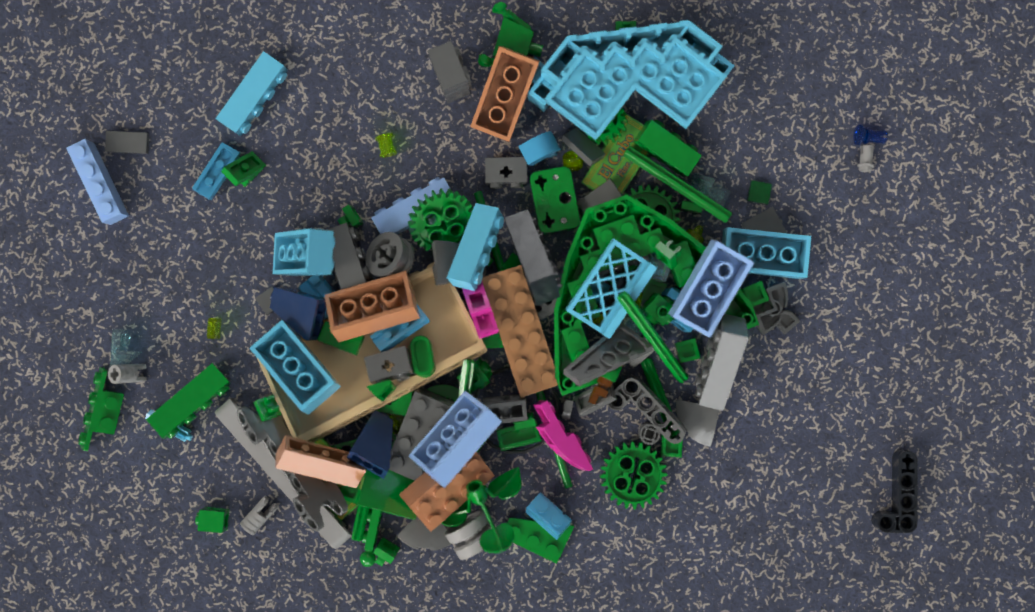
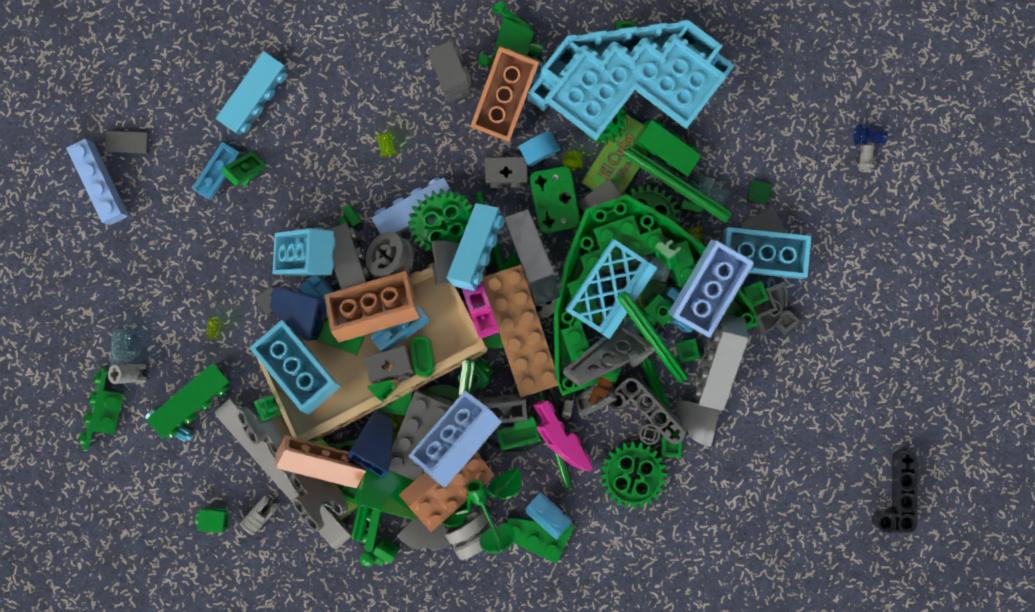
(583, 146): dark grey tile -> none

